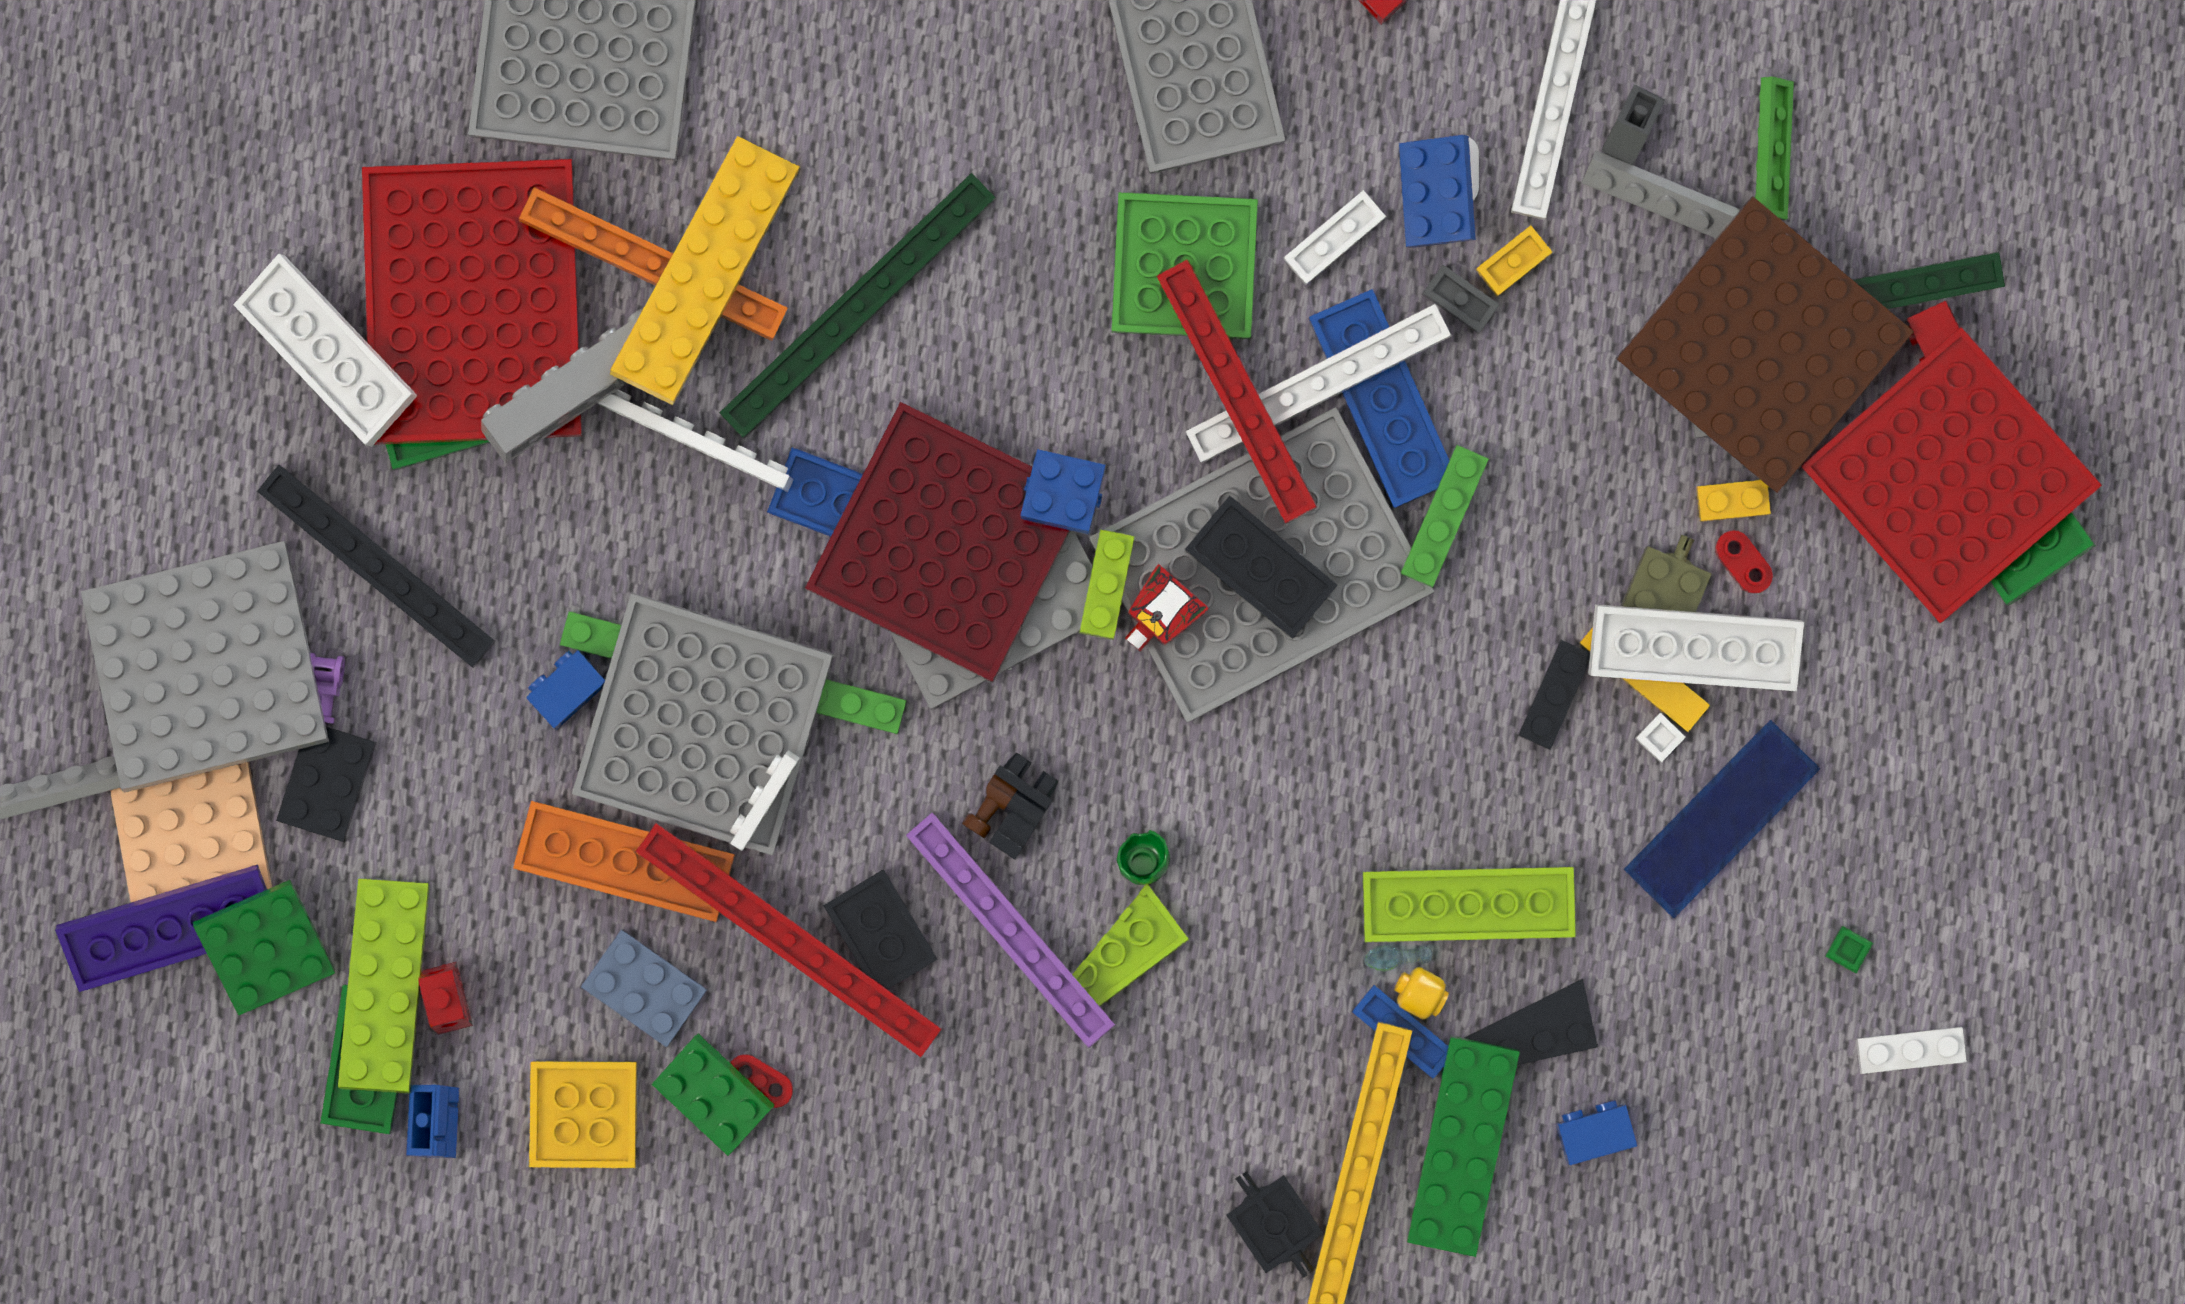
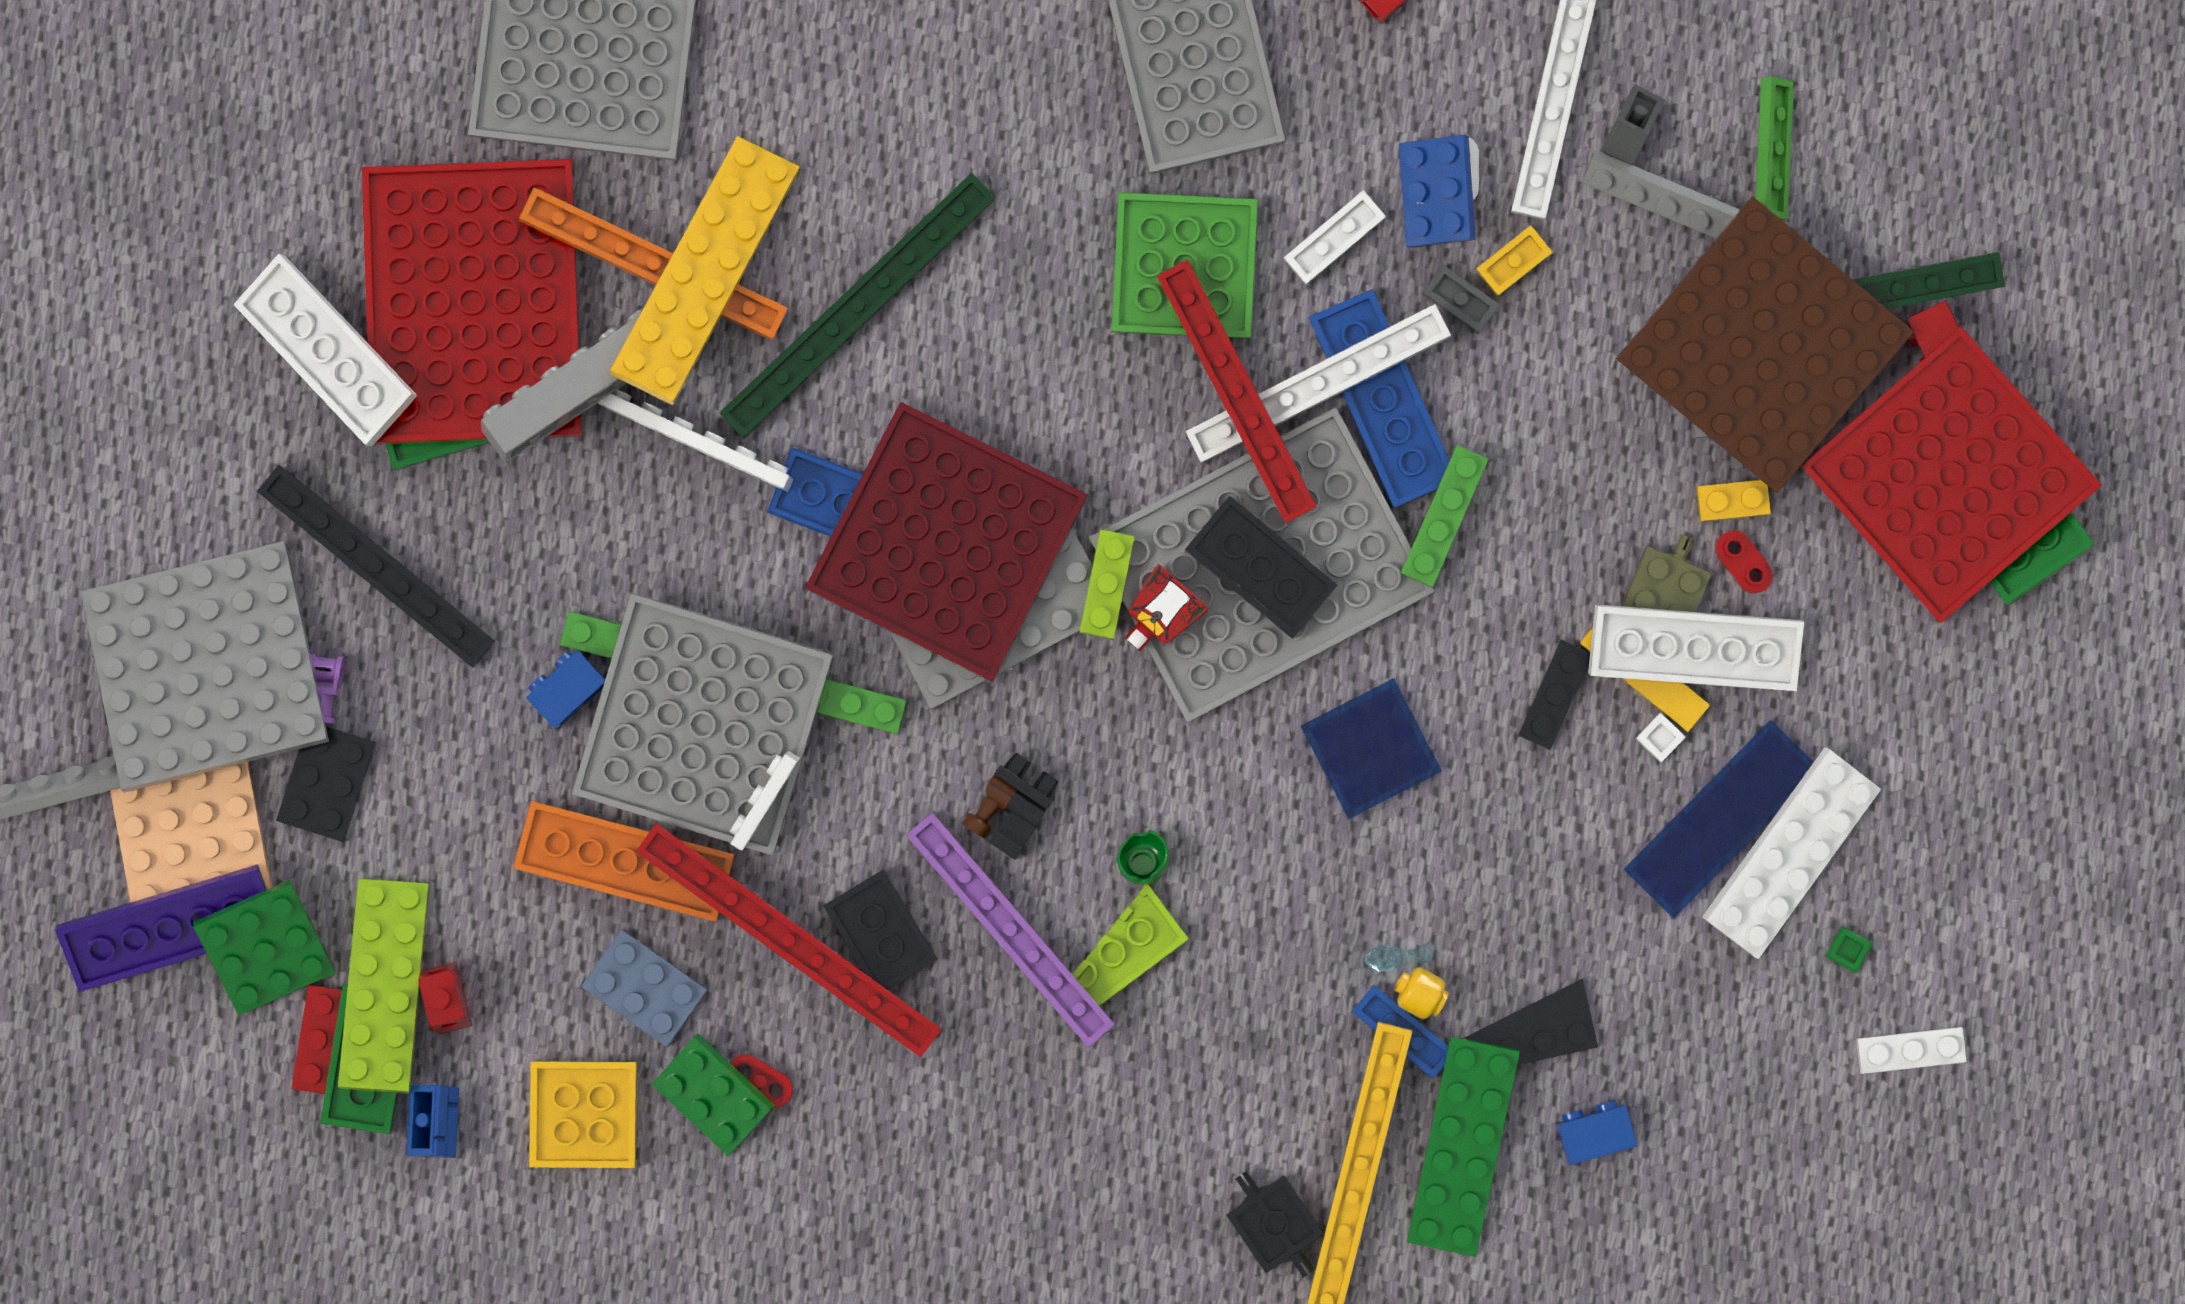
(316, 1039): none -> red plate
(1063, 491): blue plate -> none
(1371, 748): none -> clear blue plate
(1469, 904): lime plate -> none
(1791, 853): none -> white plate

